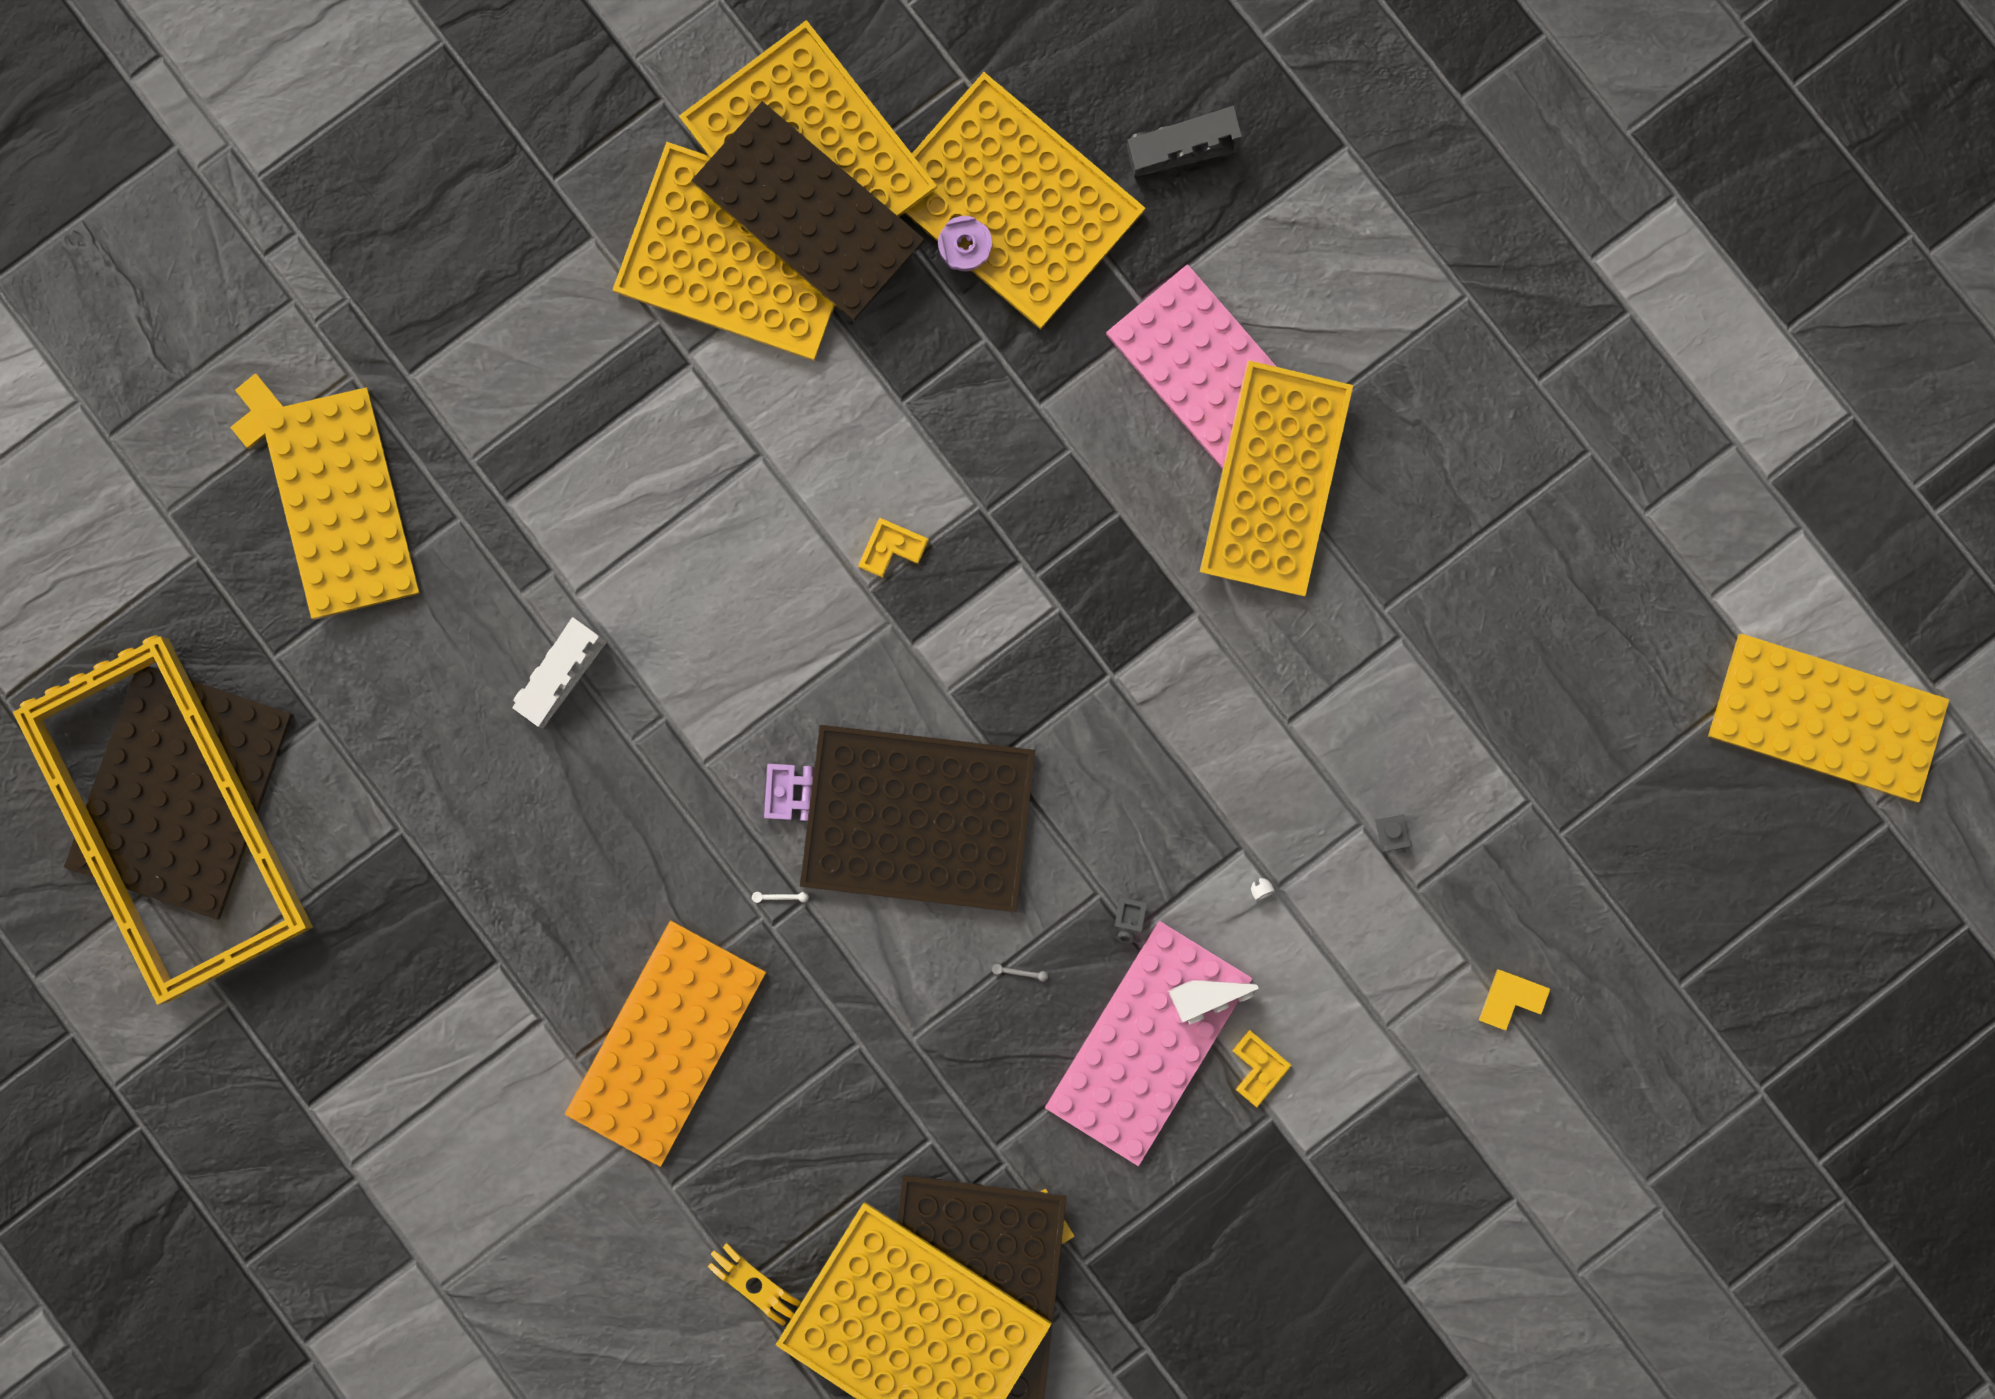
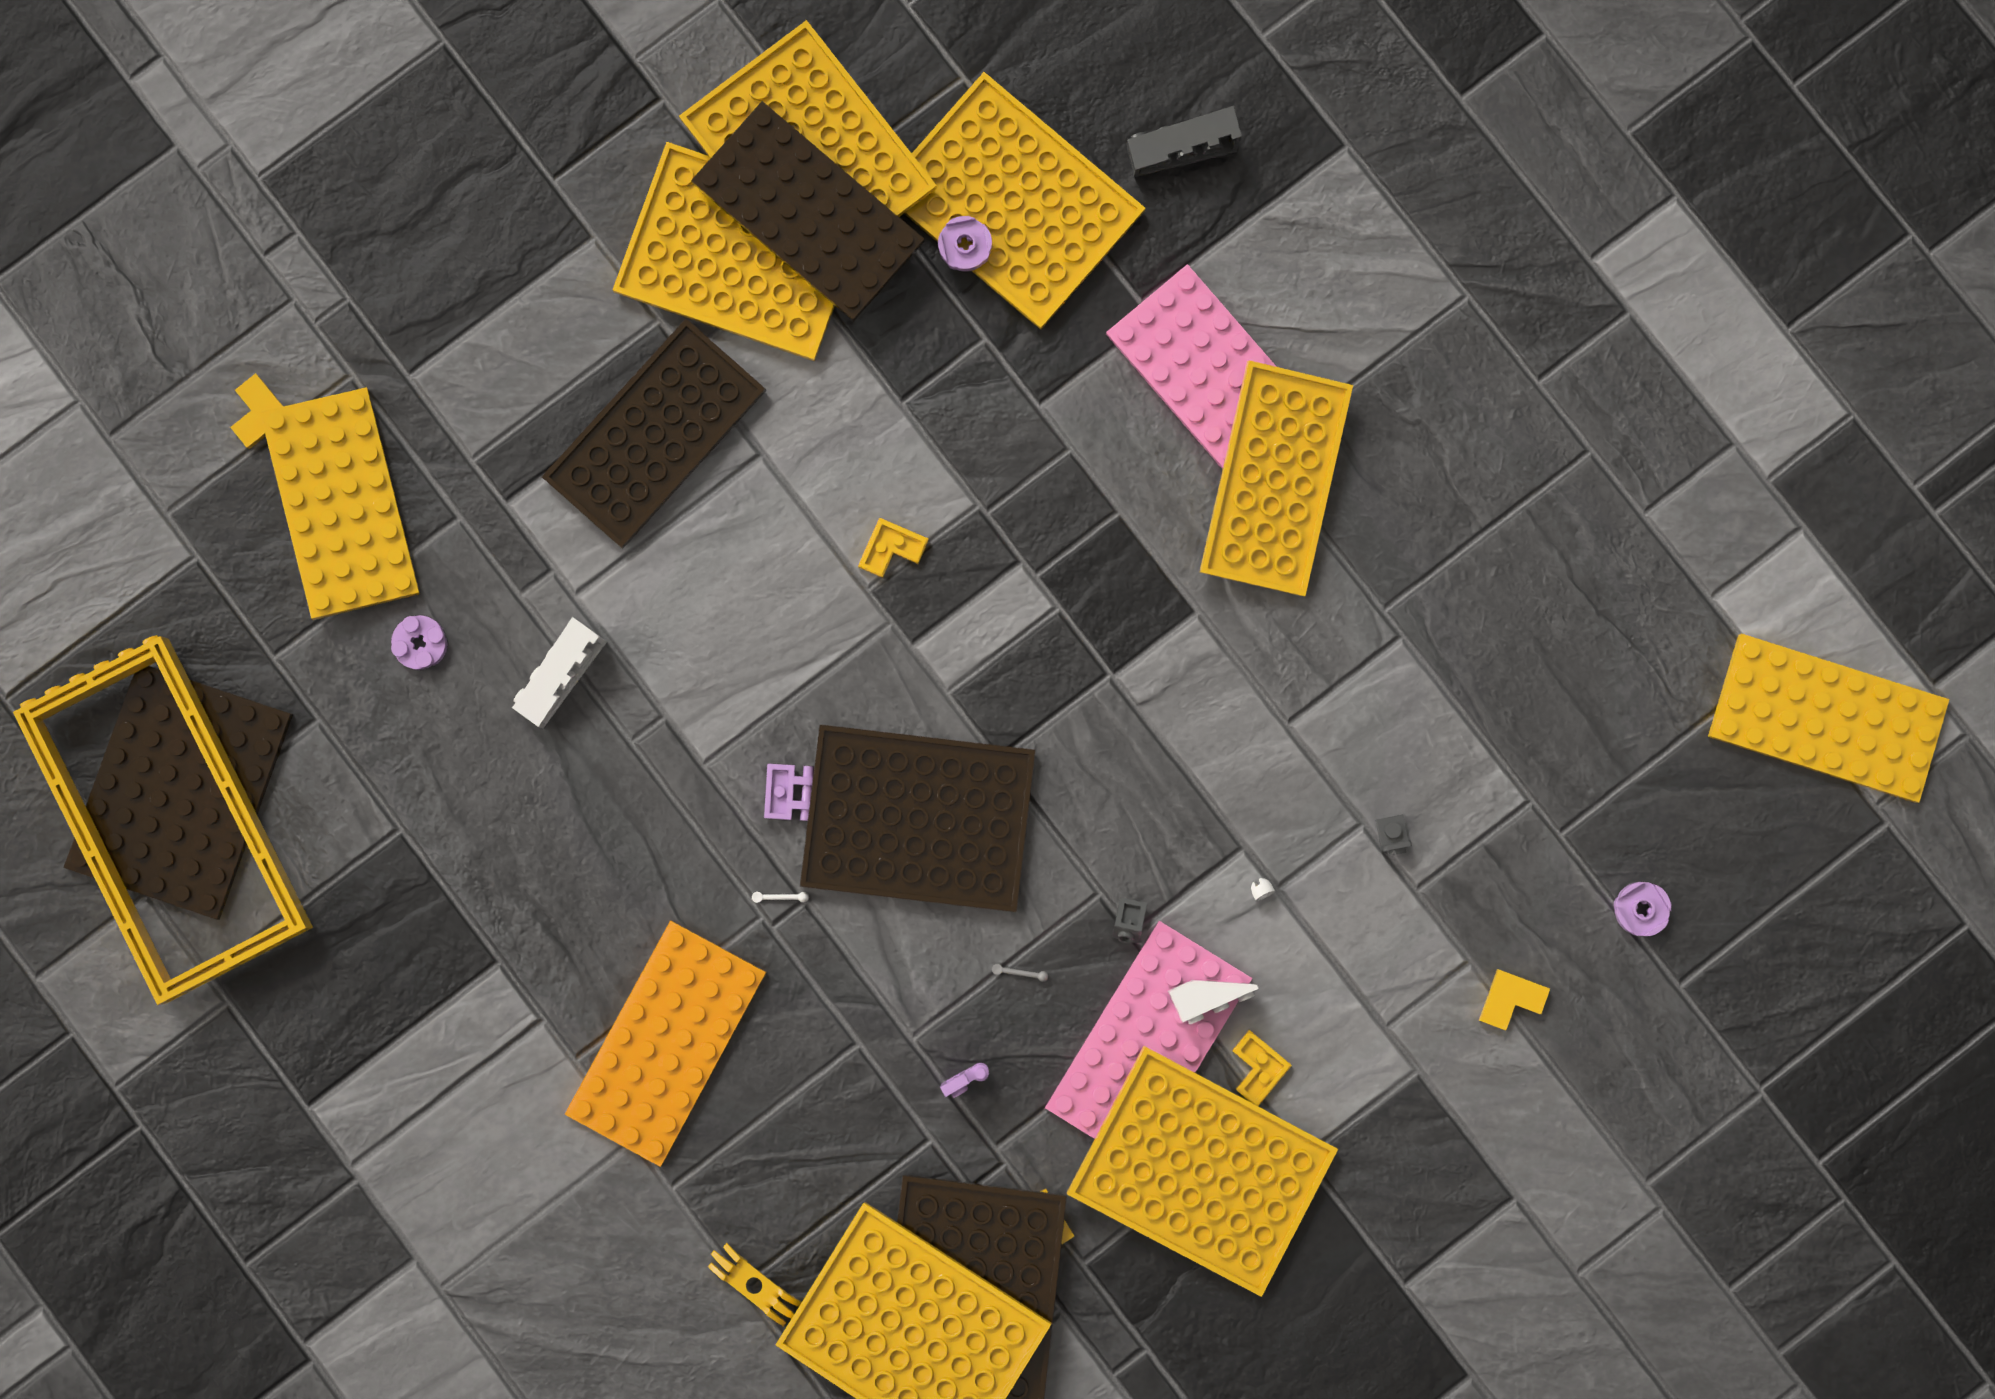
(425, 656): none -> lavender plate
(654, 433): none -> dark brown plate
(958, 1083): none -> lavender plate
(1202, 1171): none -> yellow plate
(1658, 911): none -> lavender plate

